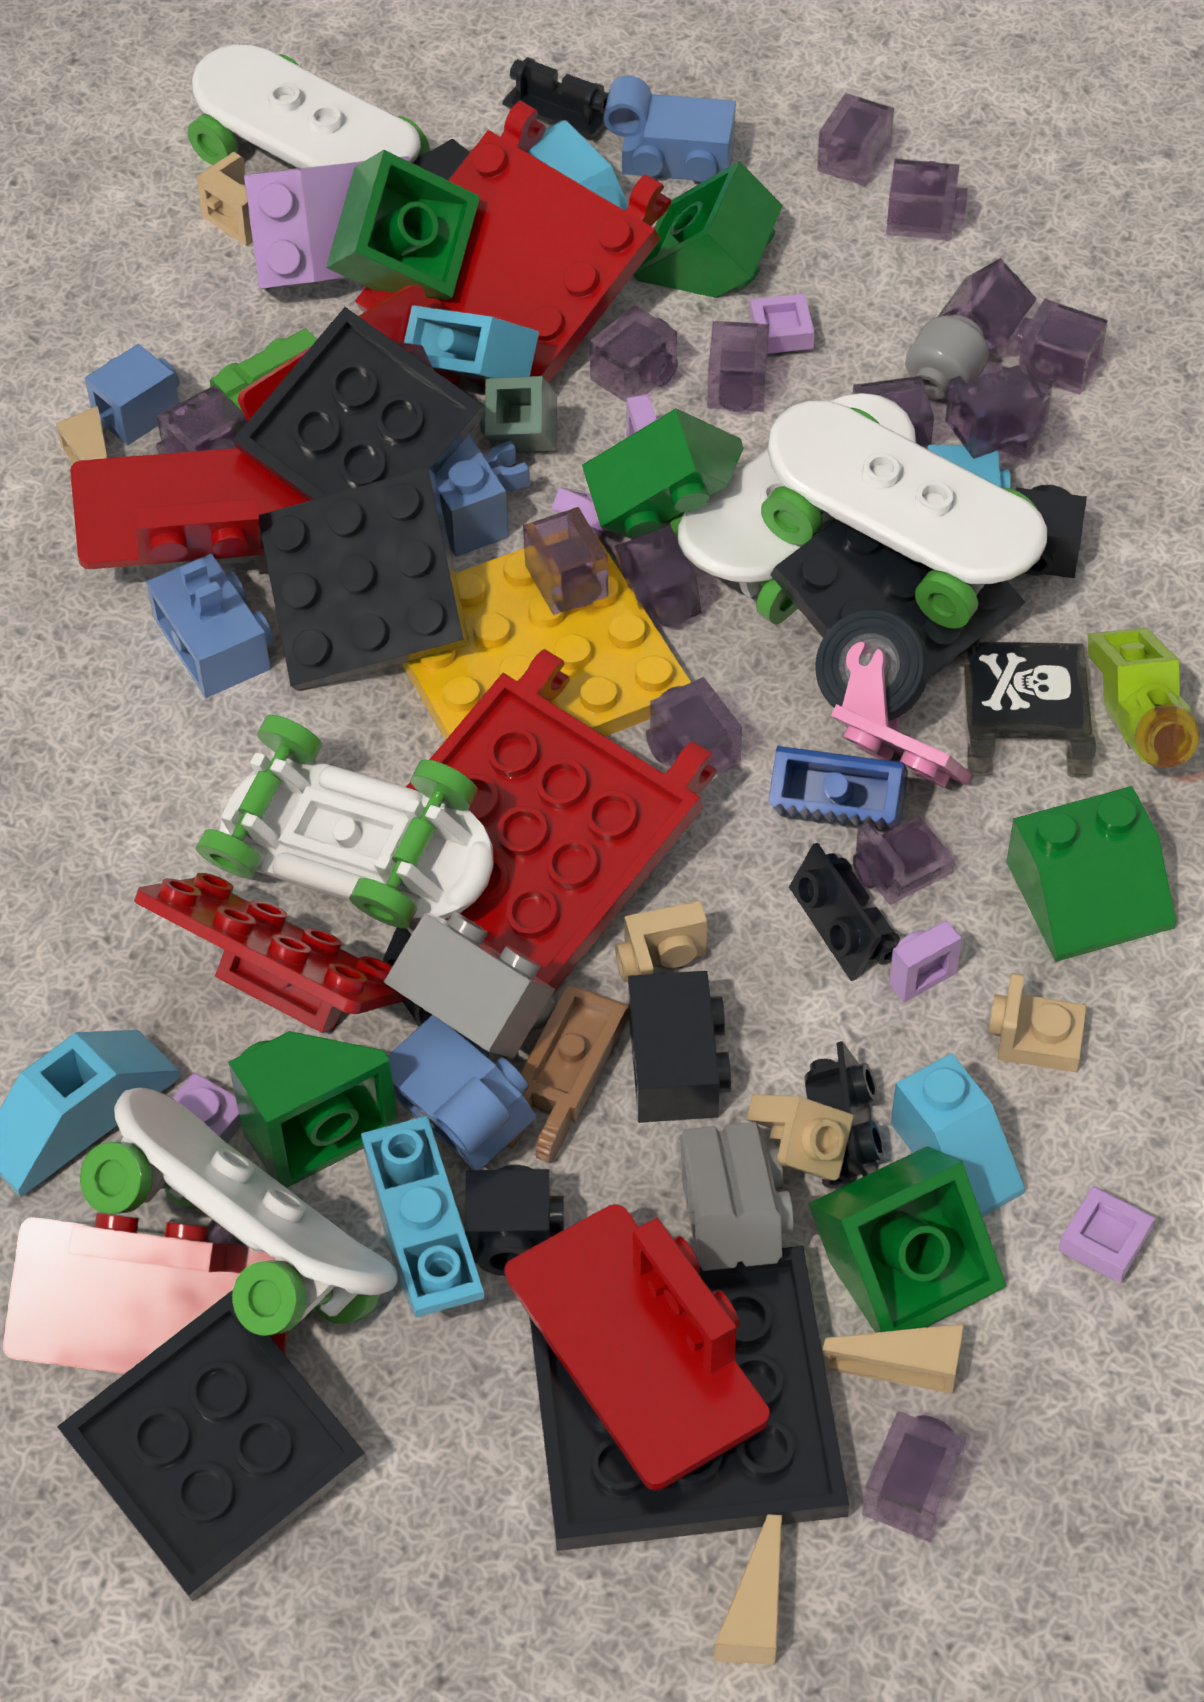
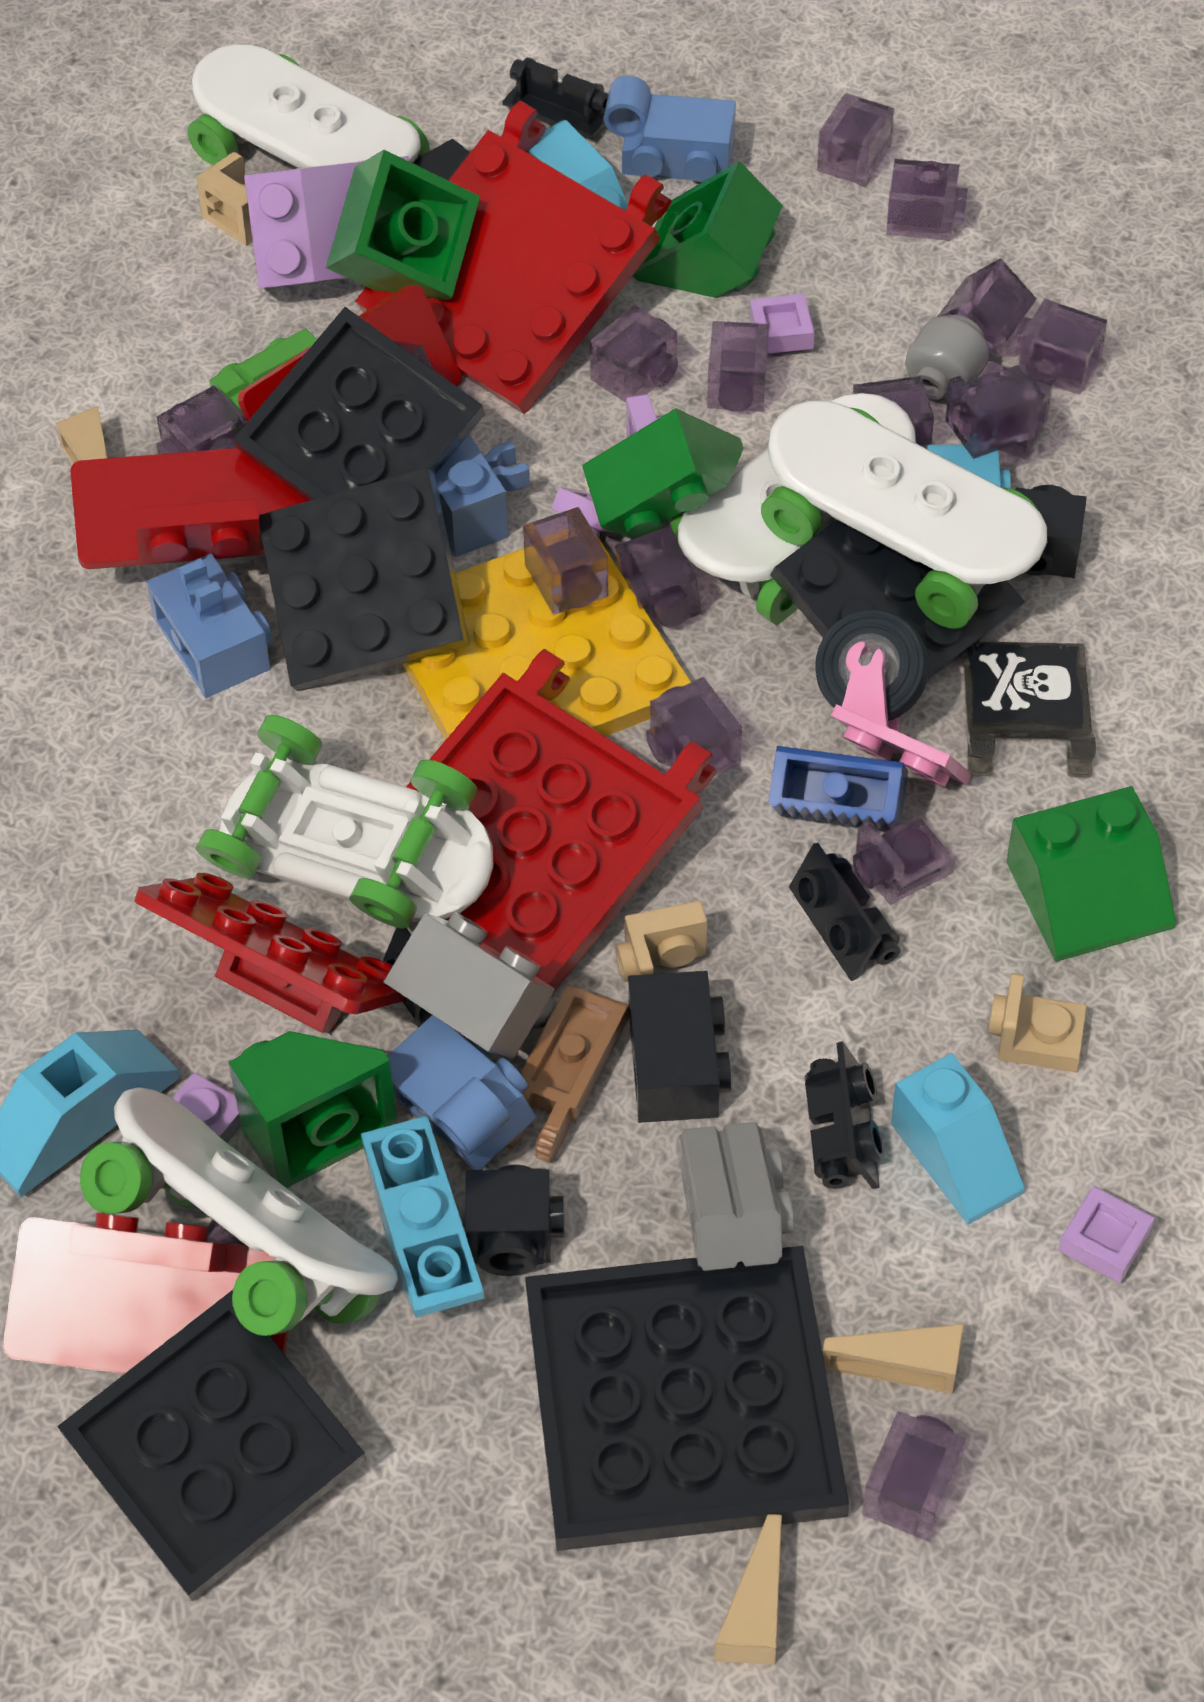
(133, 392): medium blue brick -> none
(472, 343): medium azure slope -> none
(520, 412): sand green brick -> none
(641, 1341): red bracket -> none
(808, 1132): tan bracket -> none
(909, 1241): green slope -> none
(924, 960): lavender plate -> none
(1144, 695): lime plate -> none

